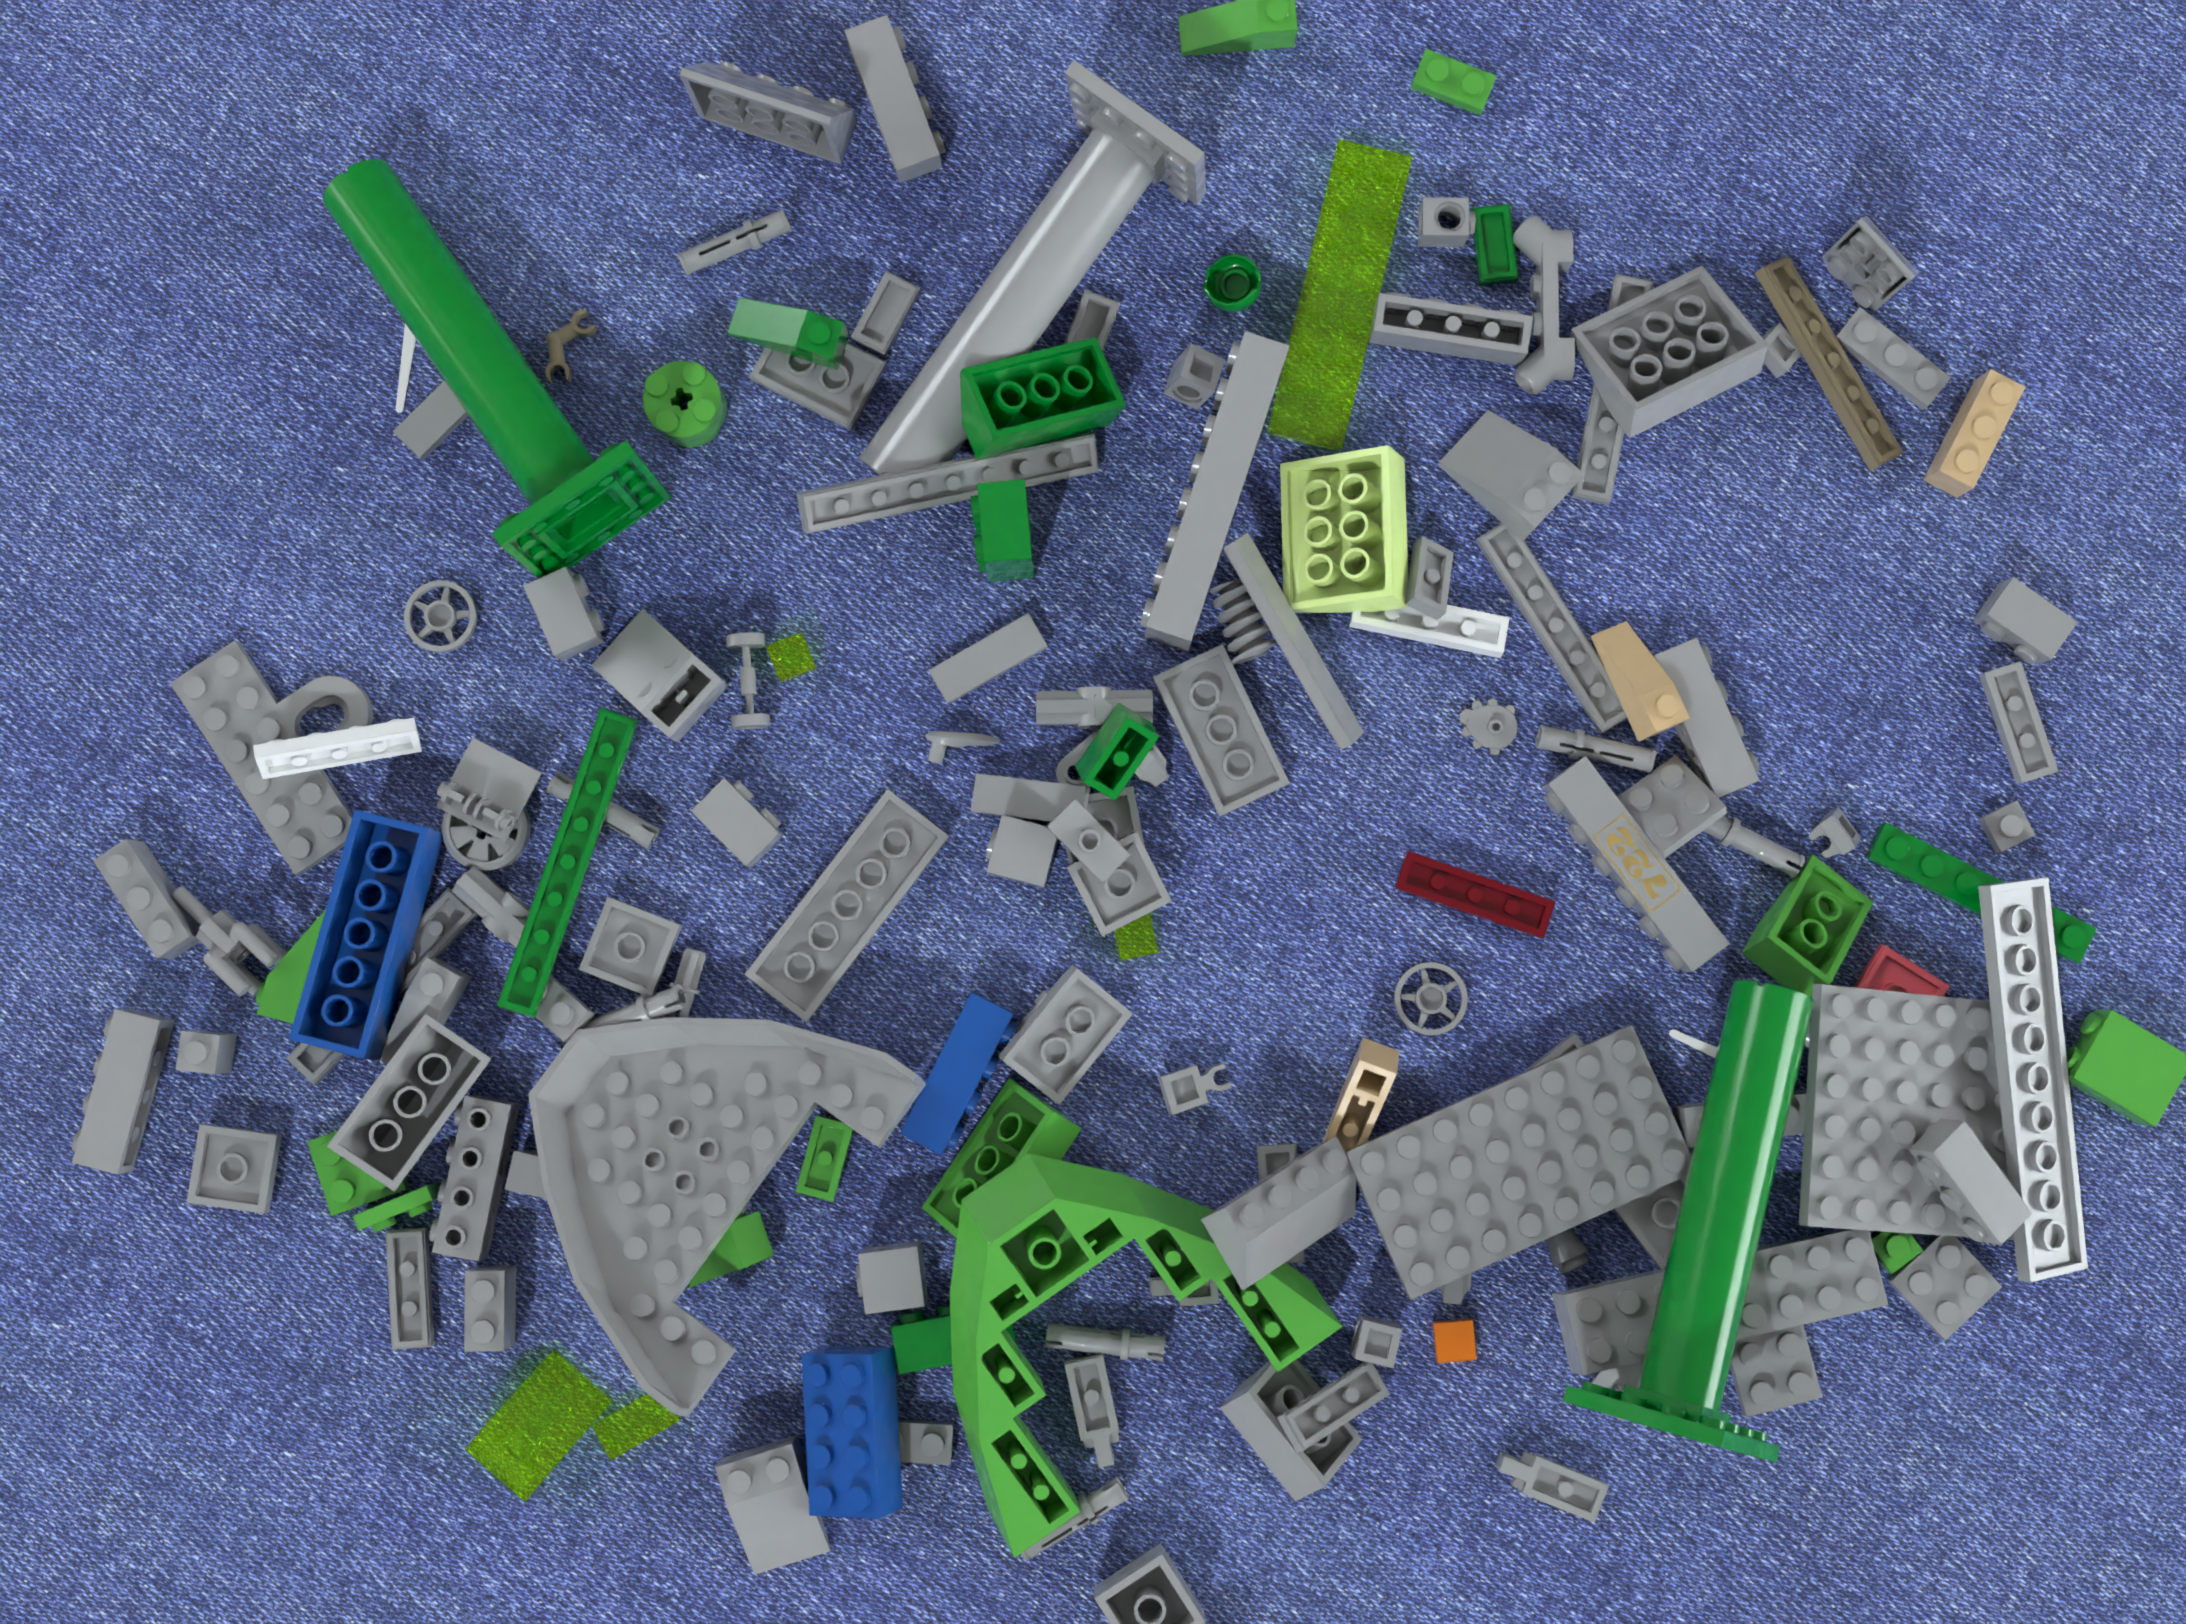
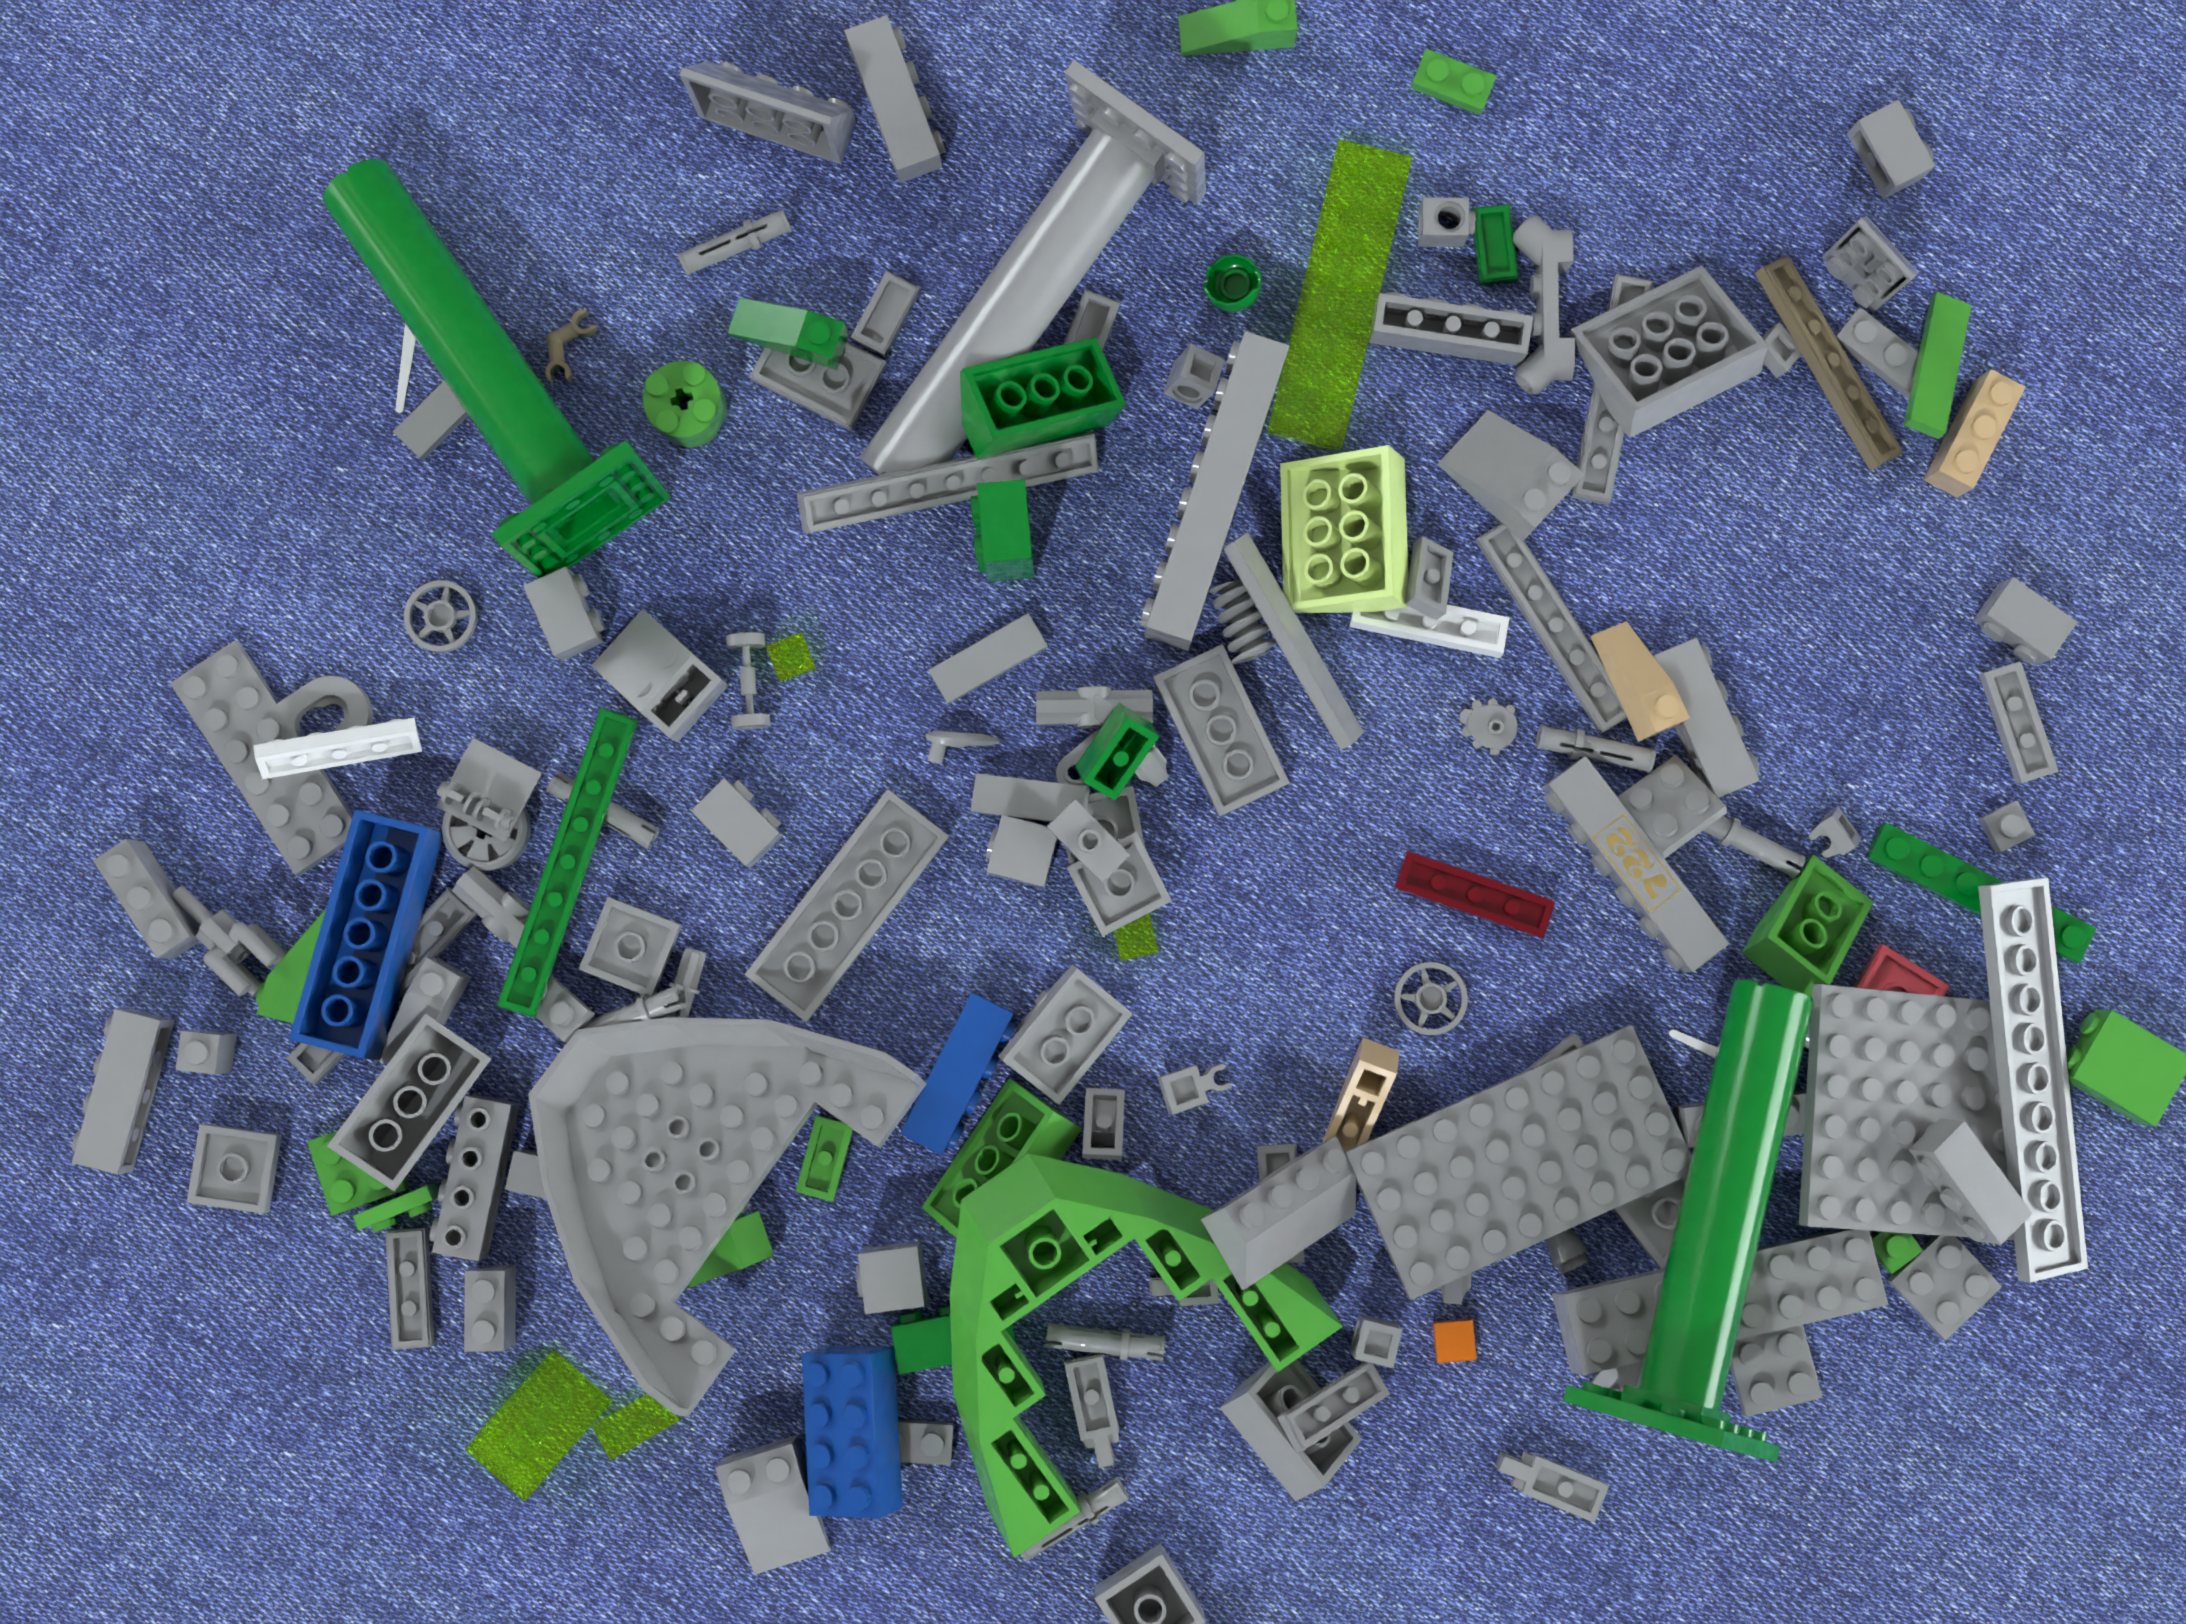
(1103, 1124): none -> light grey slope
(1891, 148): none -> light grey brick
(1937, 365): none -> bright green tile

